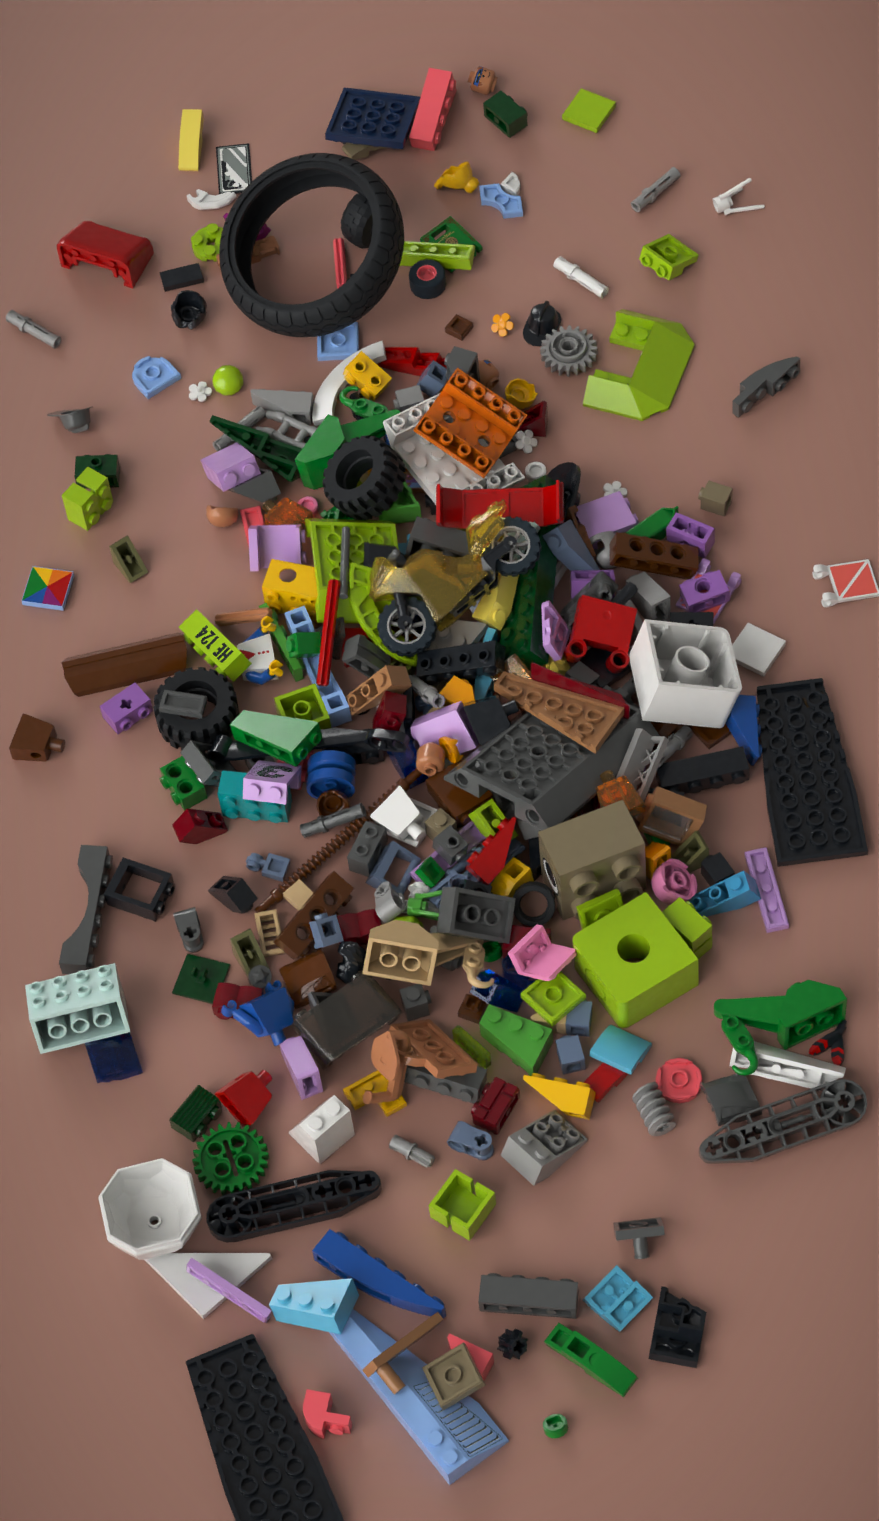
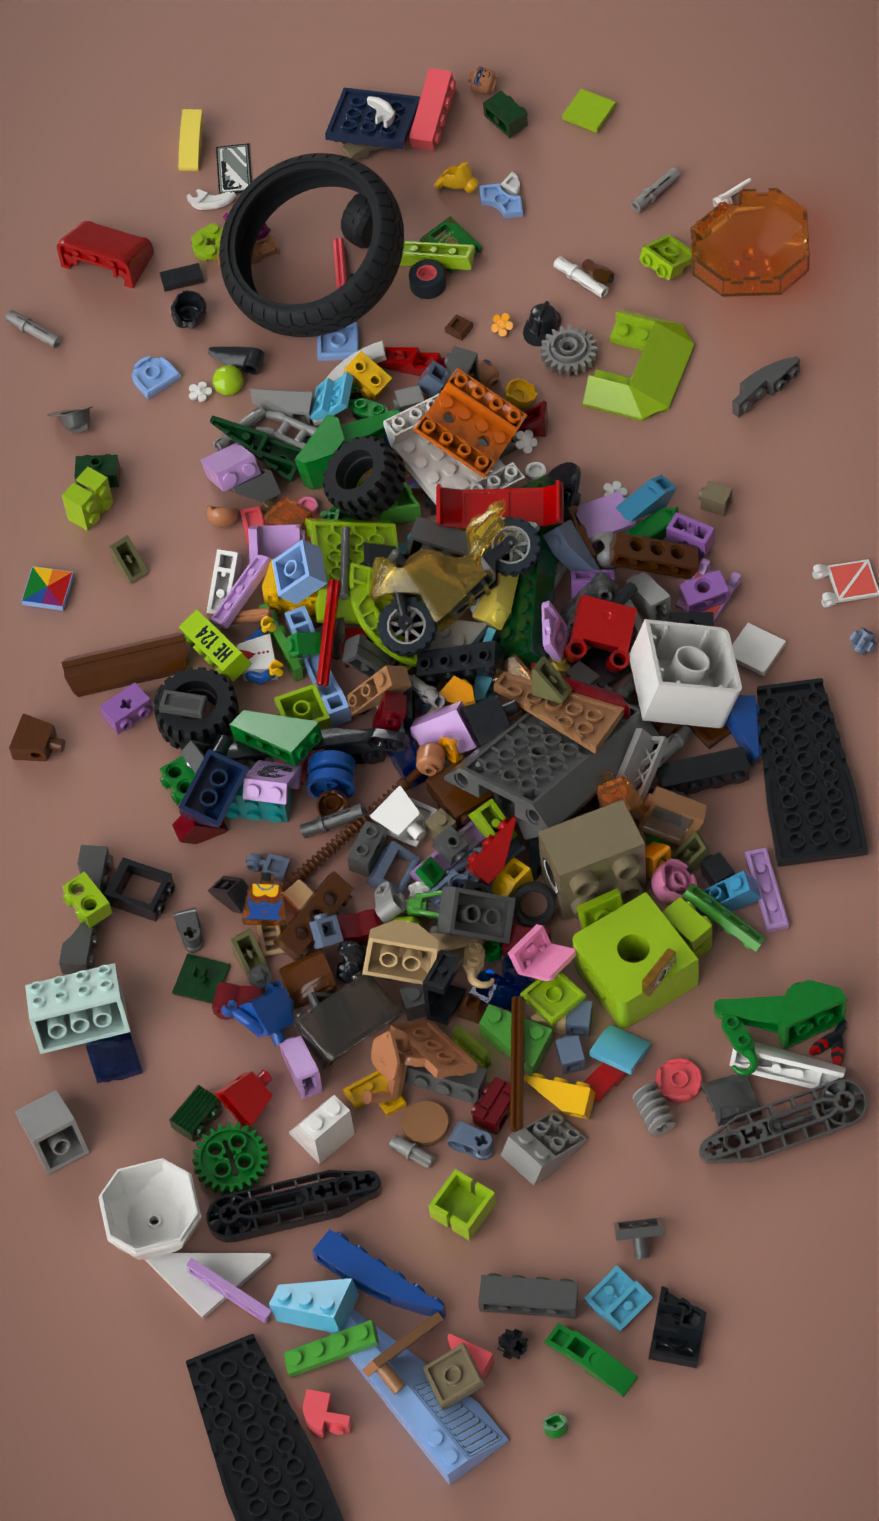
(52, 1132): none -> light grey slope
(89, 898): none -> lime brick
(212, 789): none -> dark blue slope
(225, 575): none -> white slope
(241, 591): none -> lavender tile
(244, 358): none -> black piece
(264, 903): none -> torso
(299, 572): none -> light blue brick
(331, 397): none -> medium azure slope
(331, 1348): none -> bright green plate
(384, 110): none -> white piece
(425, 1123): none -> medium nougat tile
(439, 996): none -> black panel
(517, 1063): none -> reddish brown axle
(548, 682): none -> olive slope
(598, 272): none -> reddish brown piece
(647, 499): none -> dark azure slope
(658, 972): none -> pearl gold tile
(718, 913): none -> bright green plate
(752, 245): none -> clear orange windscreen
(863, 641): none -> sand blue gear

